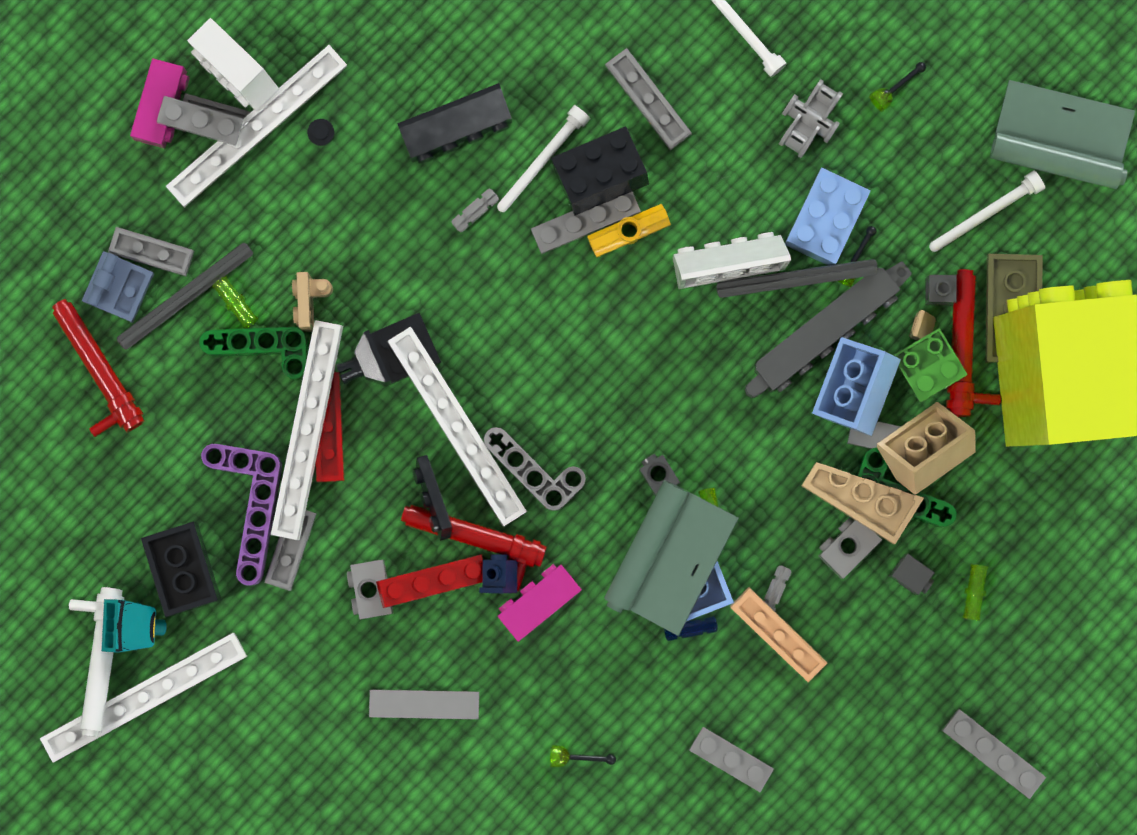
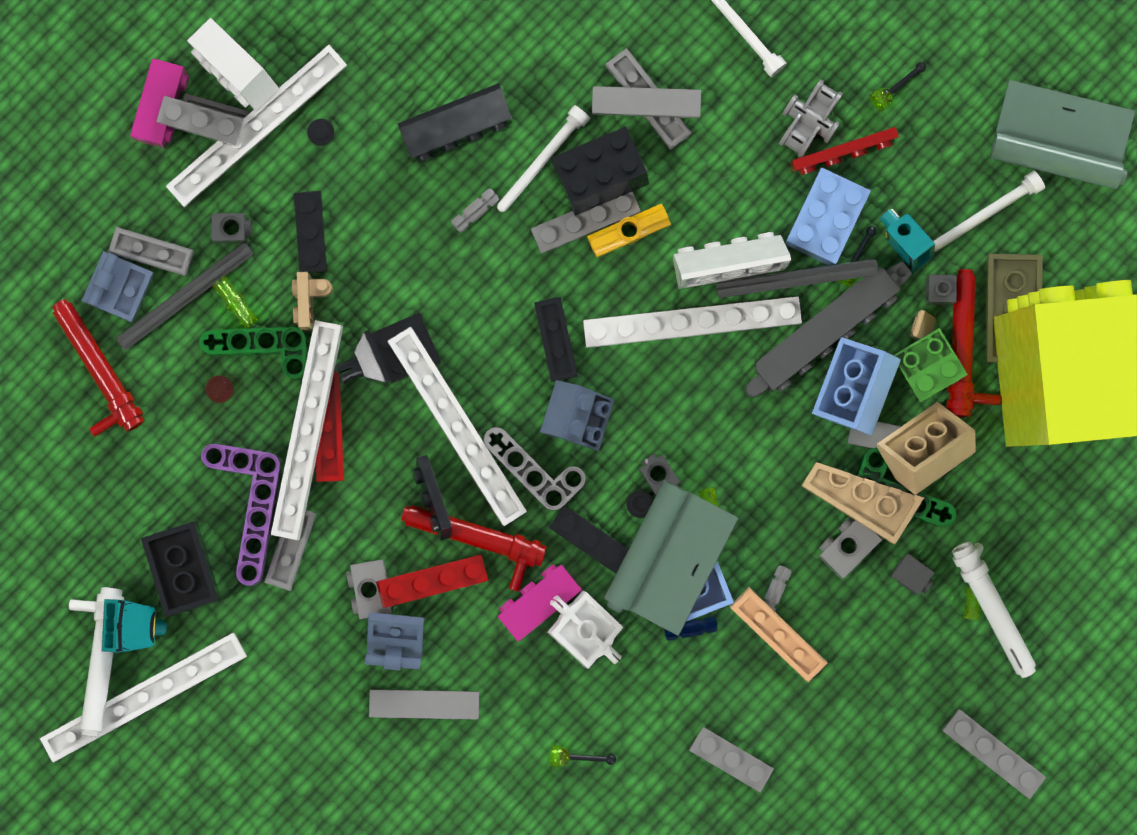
(219, 224): none -> dark grey brick
(219, 389): none -> clear red plate
(310, 232): none -> black plate
(394, 641): none -> sand blue plate
(499, 575): dark blue brick -> none
(555, 339): none -> black plate
(577, 415): none -> sand blue slope
(585, 629): none -> white plate
(589, 539): none -> black plate
(639, 503): none -> black plate
(646, 102): none -> light grey tile
(692, 322): none -> white plate
(854, 148): none -> red plate
(915, 247): none -> teal torso
(975, 573): none -> white cylinder

